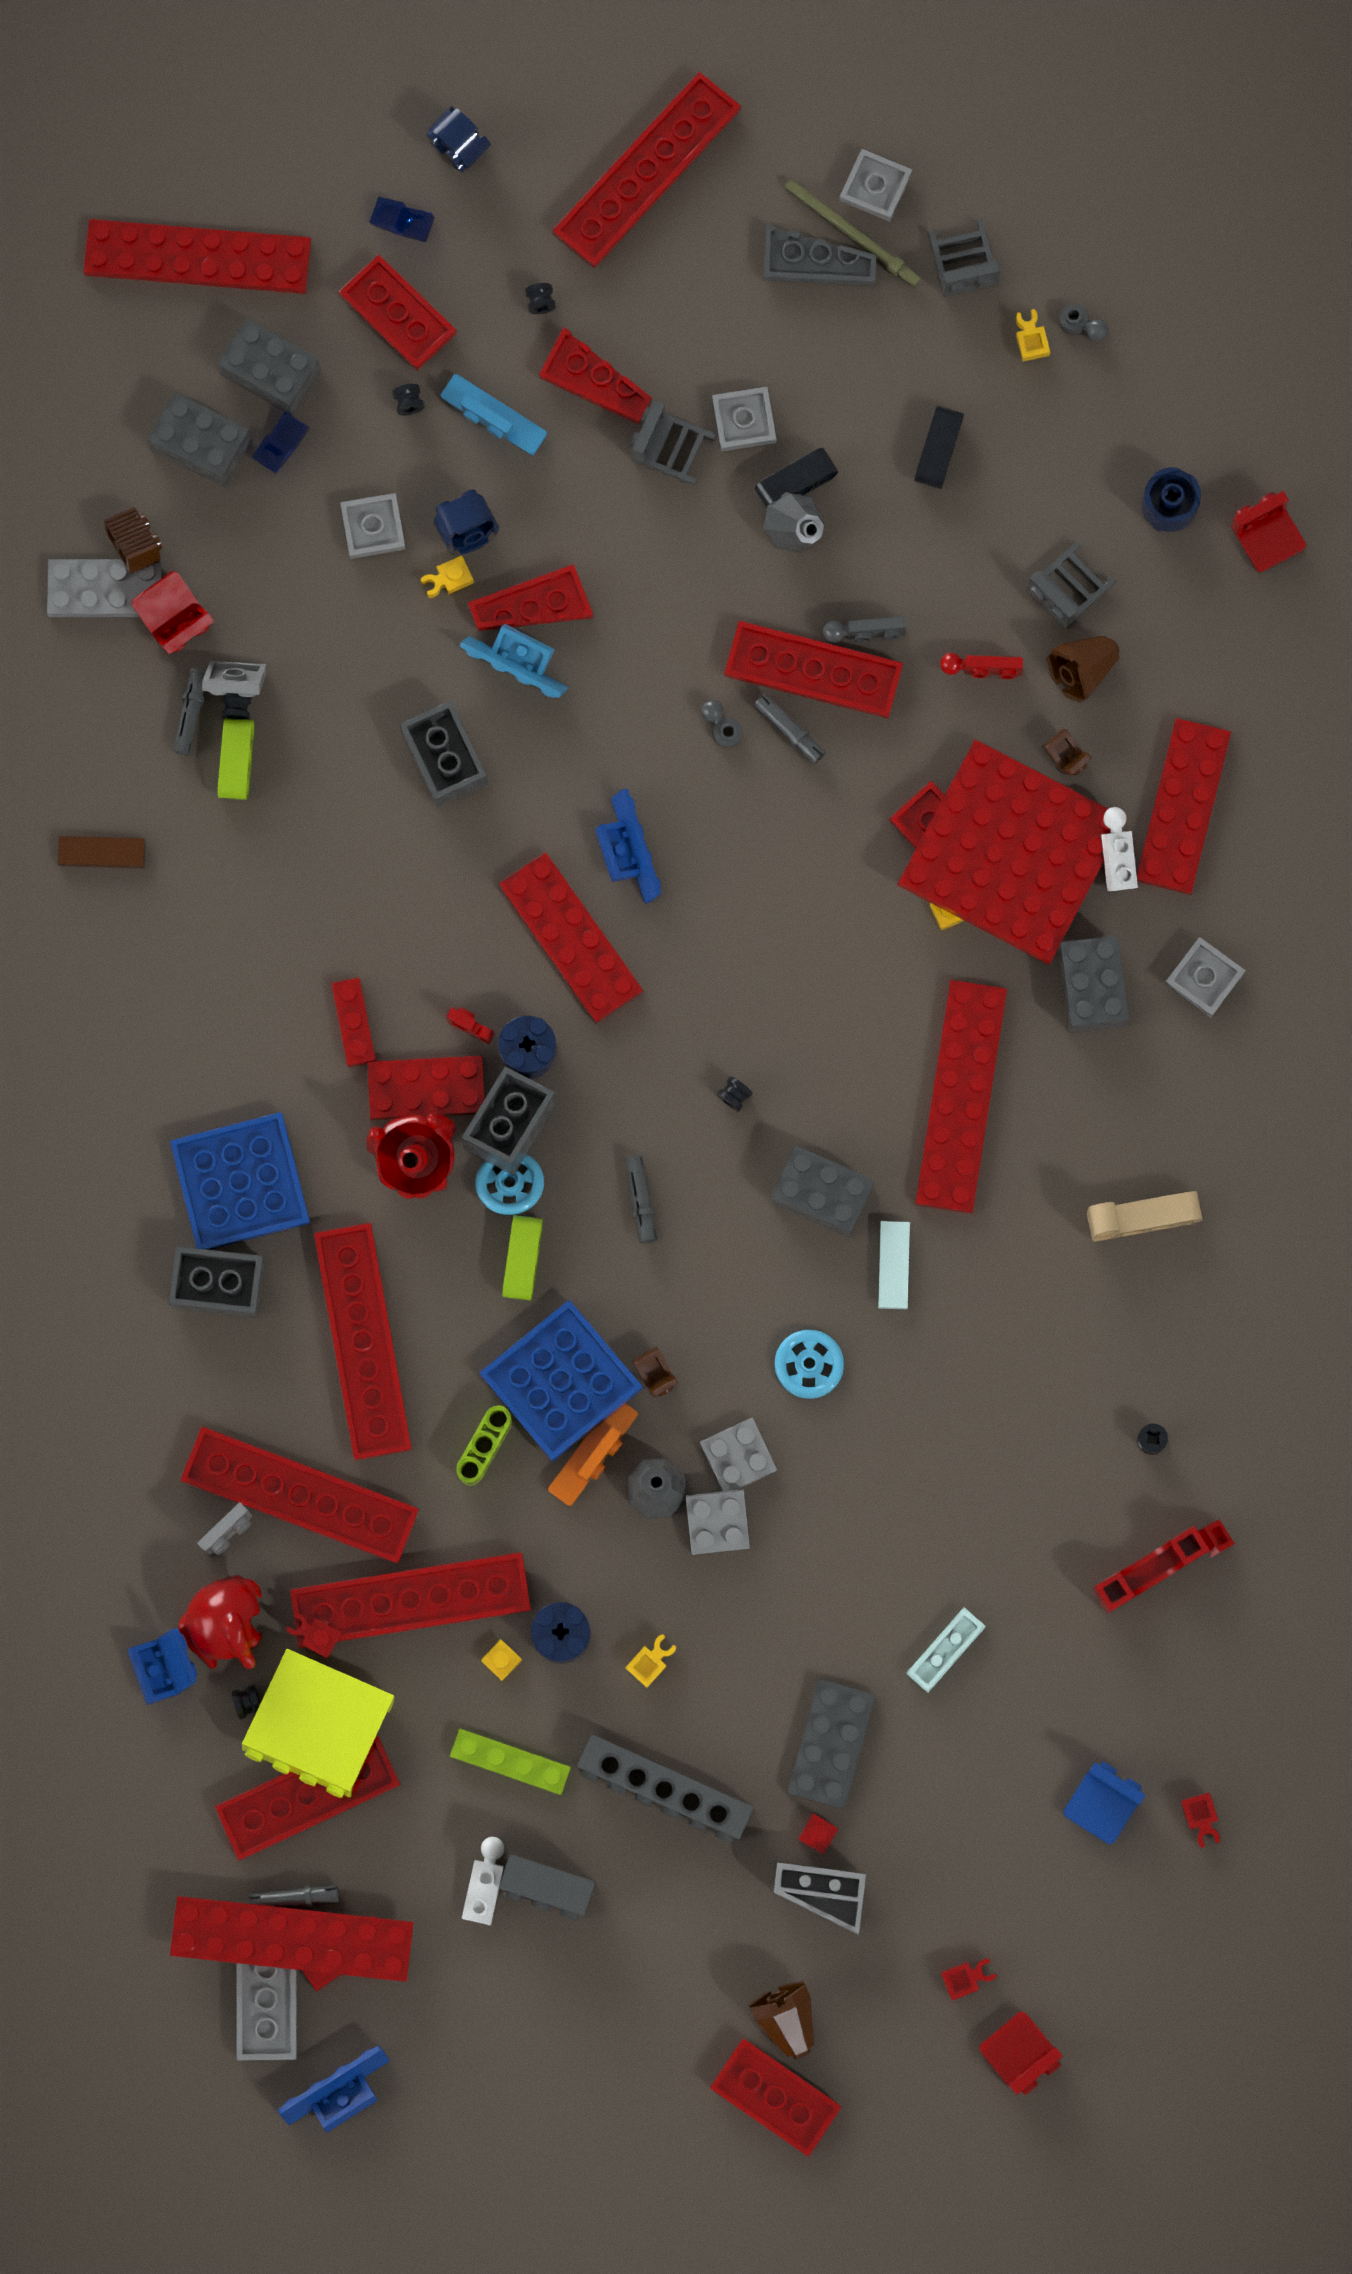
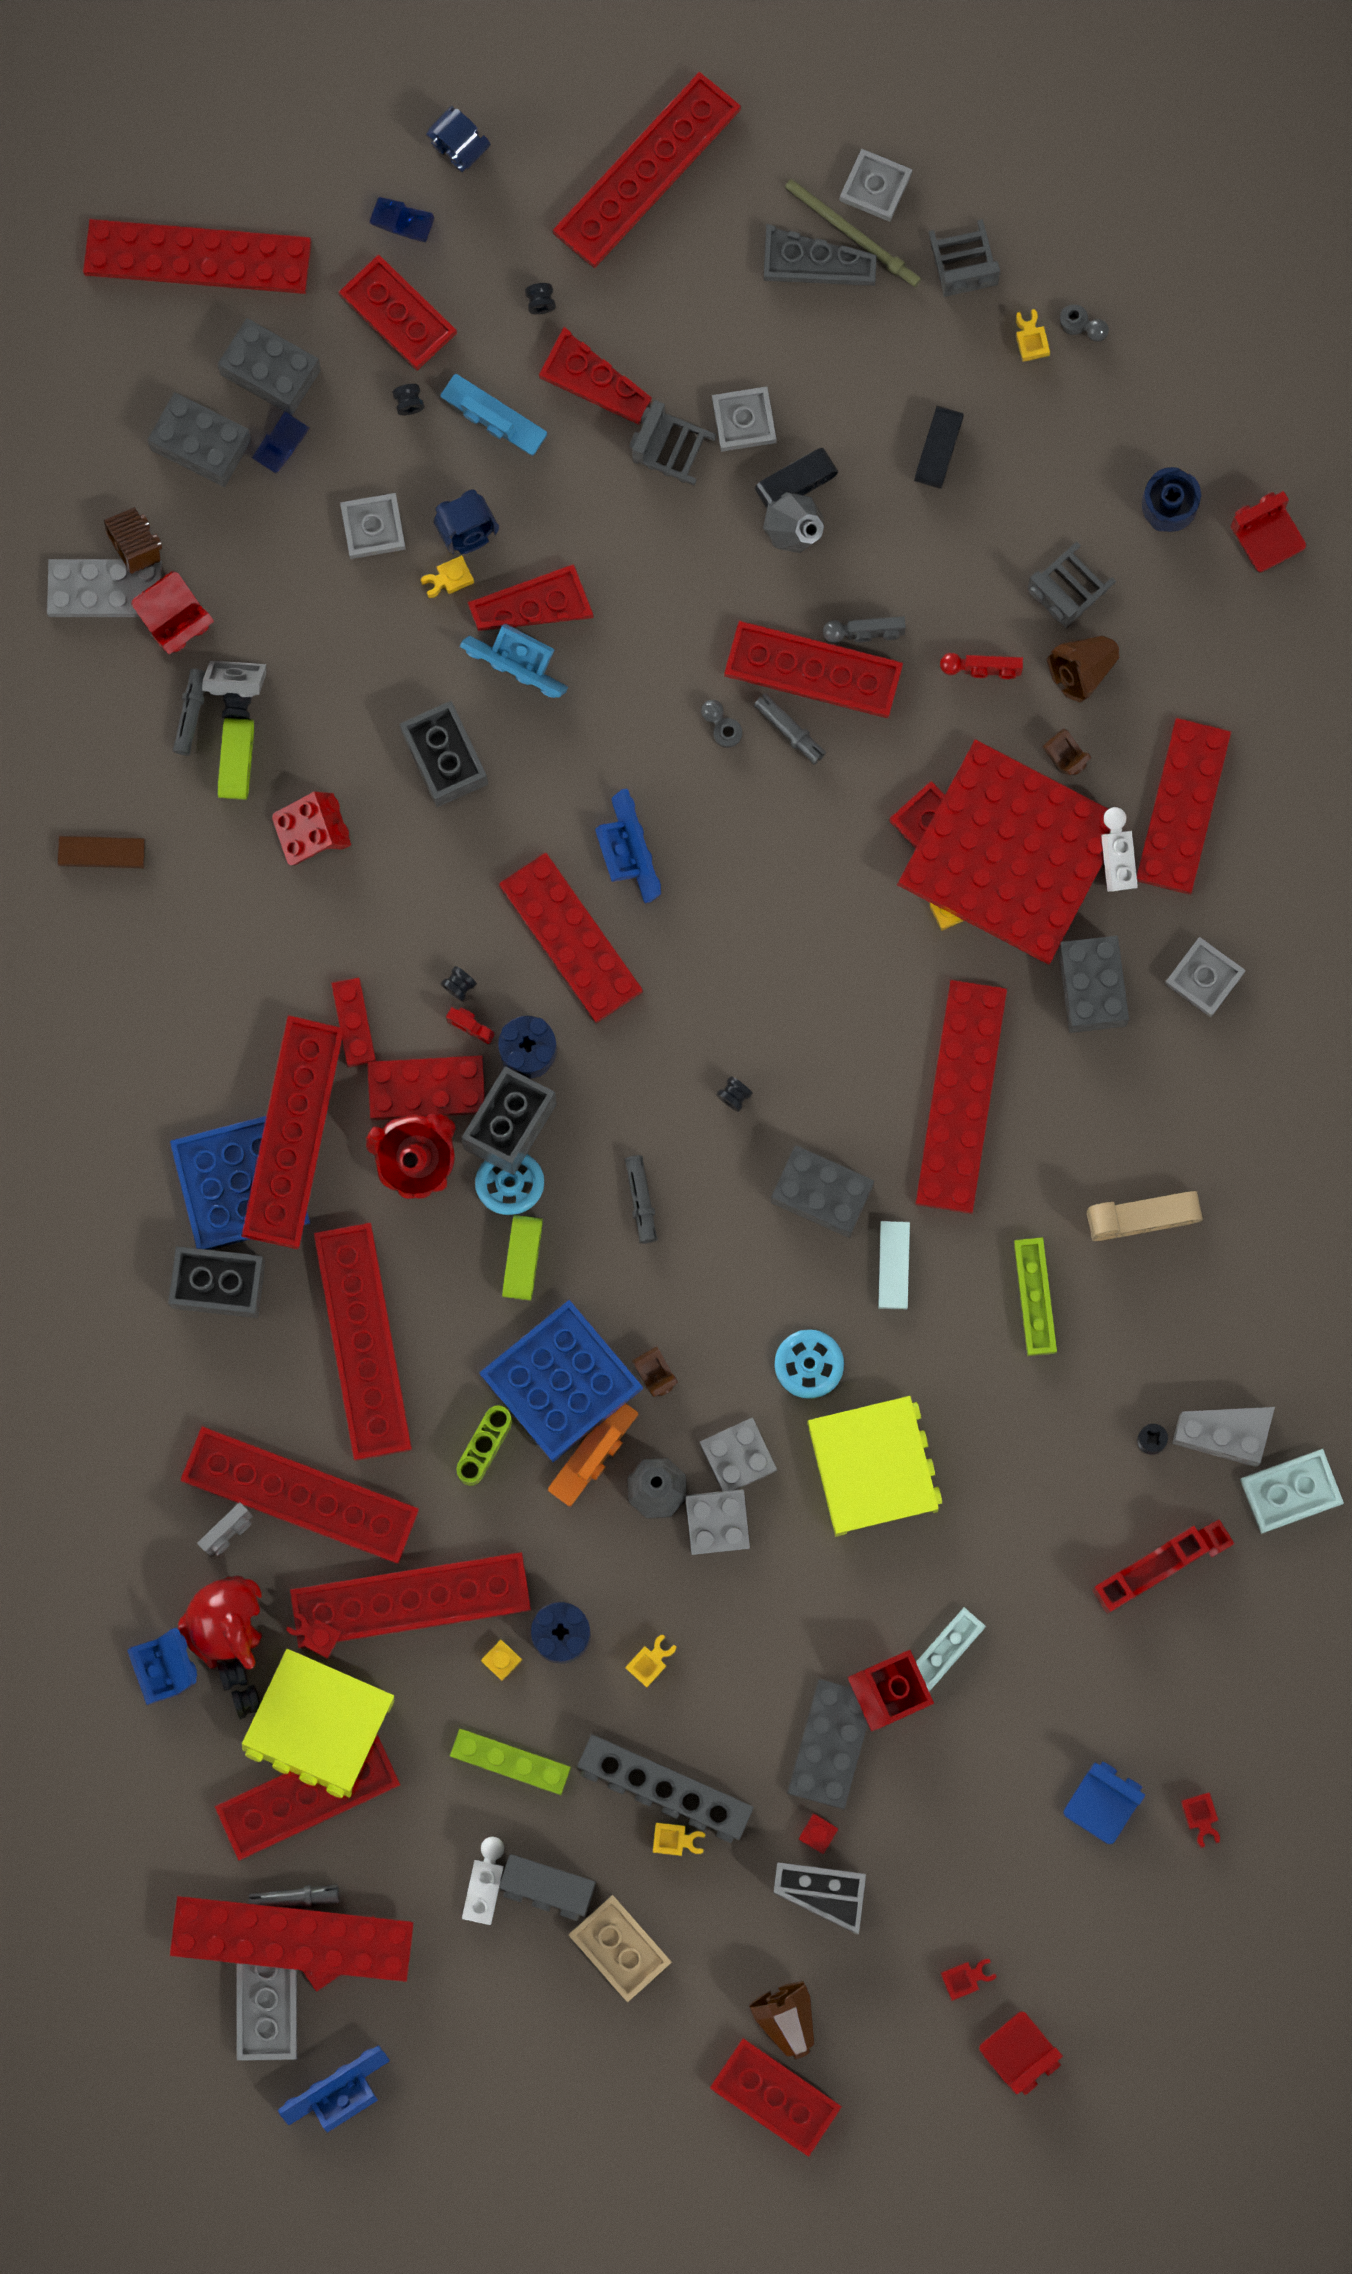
(232, 1674): none -> black wheel
(292, 1132): none -> red plate
(311, 827): none -> red bracket
(458, 983): none -> black wheel
(620, 1948): none -> tan plate
(671, 1840): none -> yellow plate
(874, 1465): none -> neon yellow panel
(890, 1690): none -> red brick
(1035, 1296): none -> lime plate
(1226, 1433): none -> light grey wedge
(1291, 1491): none -> light aqua tile

